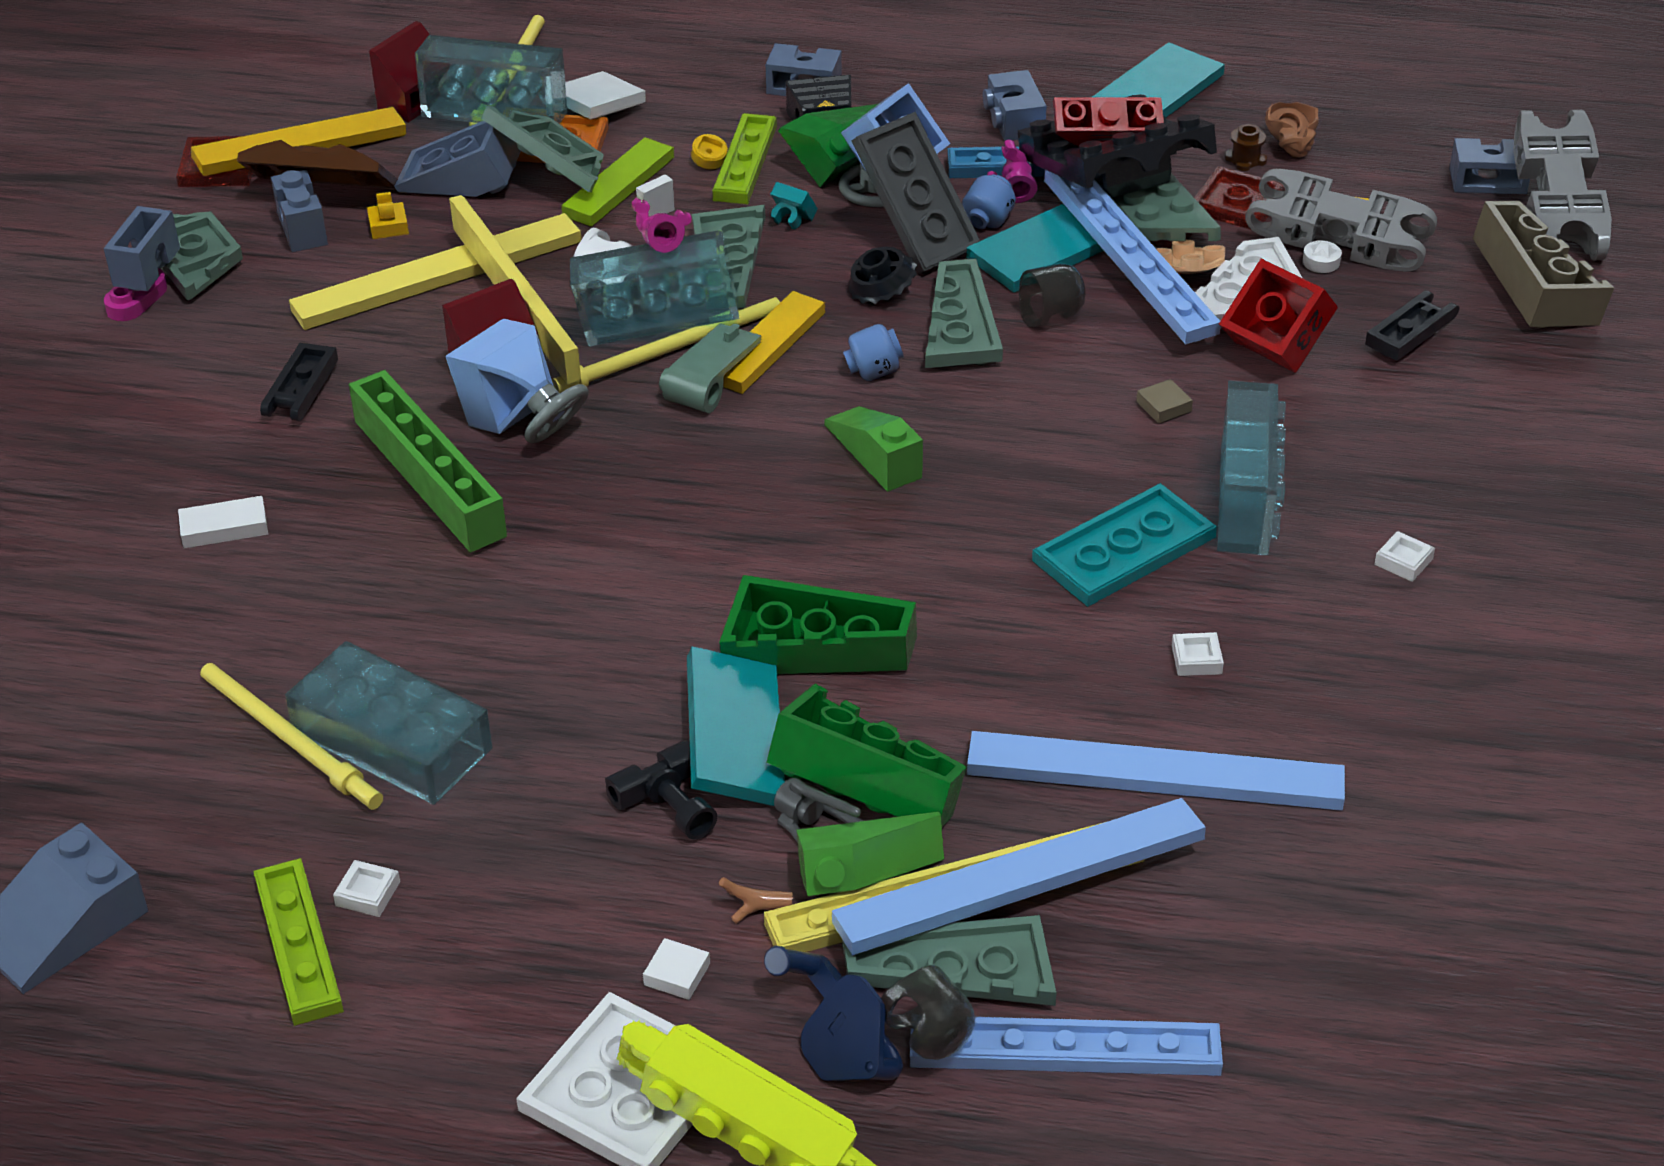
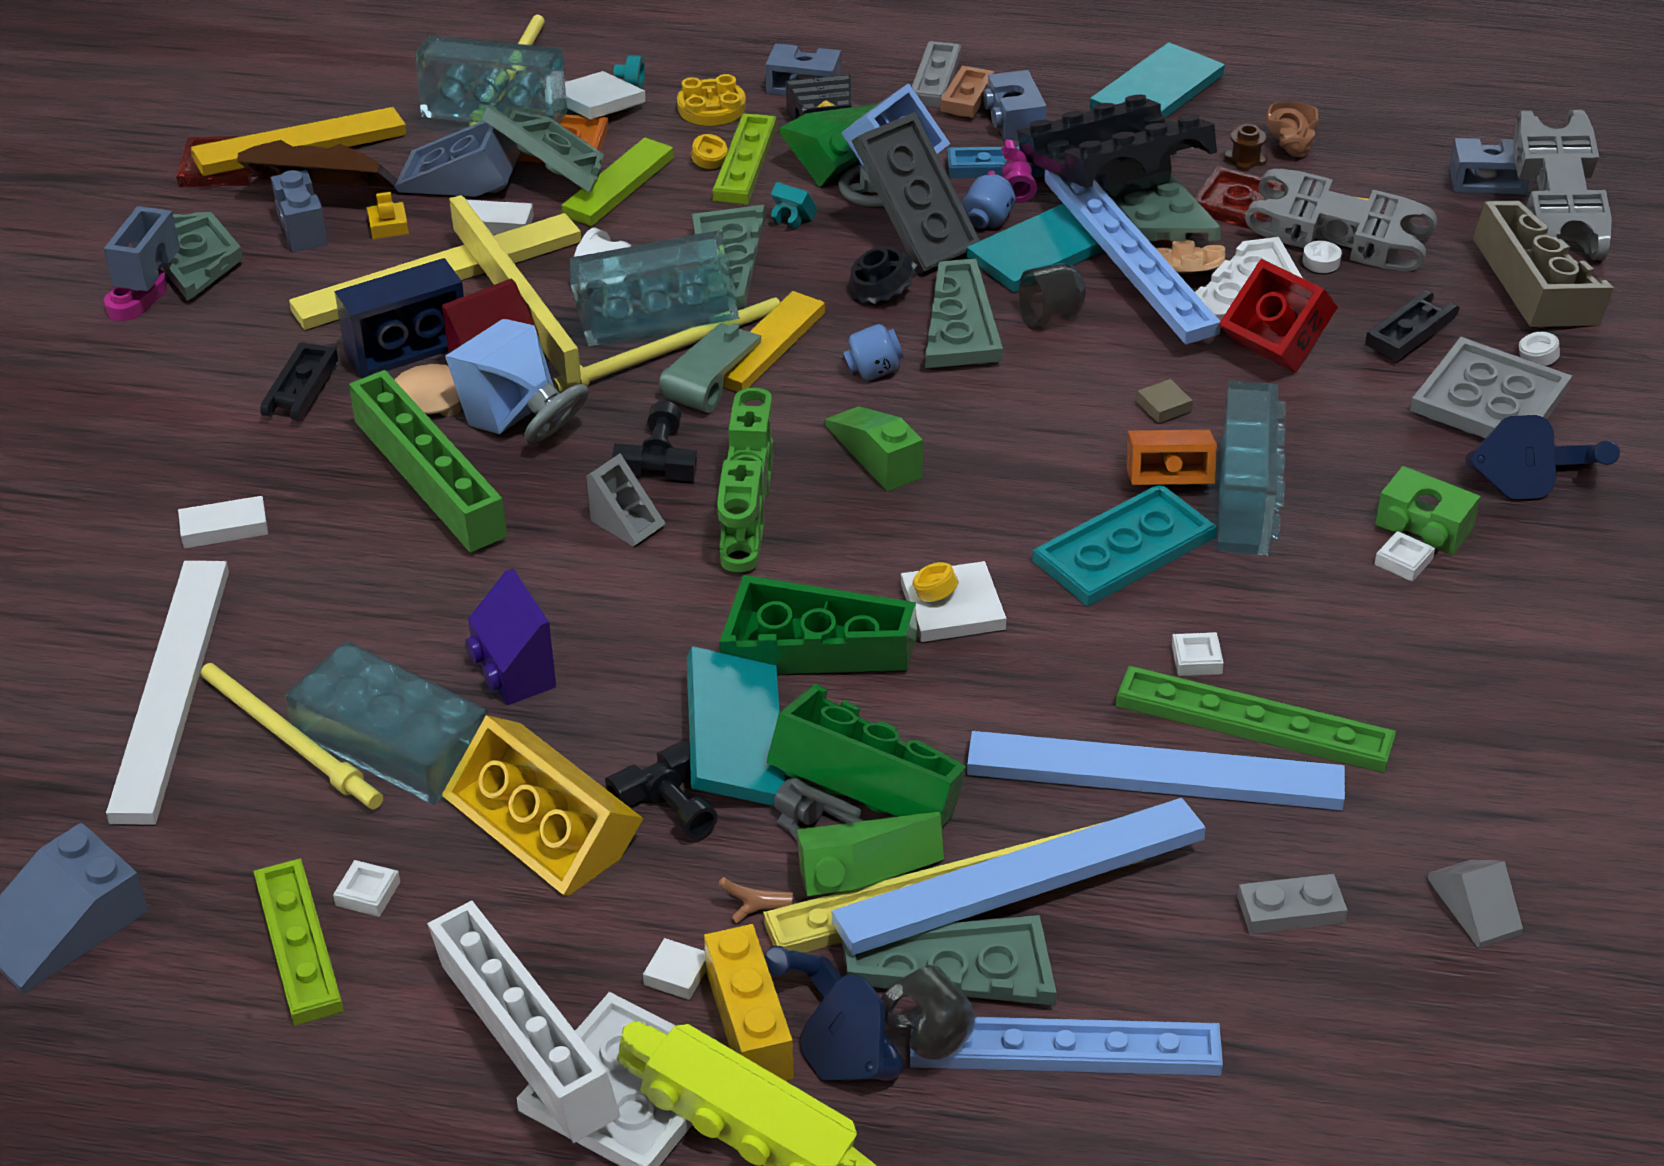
(168, 694): none -> white tile
(396, 71): dark red slope -> none
(397, 317): none -> dark blue brick
(431, 389): none -> light nougat dish
(503, 215): none -> white tile
(512, 641): none -> dark purple slope
(525, 1022): none -> white brick
(540, 805): none -> yellow slope
(621, 503): none -> light grey slope
(632, 71): none -> teal tile
(657, 451): none -> black bar
(658, 194): white tile -> none
(660, 230): dark pink piece -> none
(711, 100): none -> yellow tile
(746, 479): none -> bright green piece
(748, 1000): none -> yellow brick
(935, 582): none -> yellow tile
(936, 72): none -> light grey tile
(965, 92): none -> nougat plate
(966, 611): none -> white tile
(1102, 117): red slope -> none
(1171, 457): none -> orange brick
(1256, 719): none -> bright green tile
(1292, 904): none -> light grey plate
(1439, 526): none -> bright green brick
(1480, 899): none -> light grey slope
(1483, 385): none -> light grey plate
(1522, 456): none -> dark blue piece
(1540, 348): none -> white tile

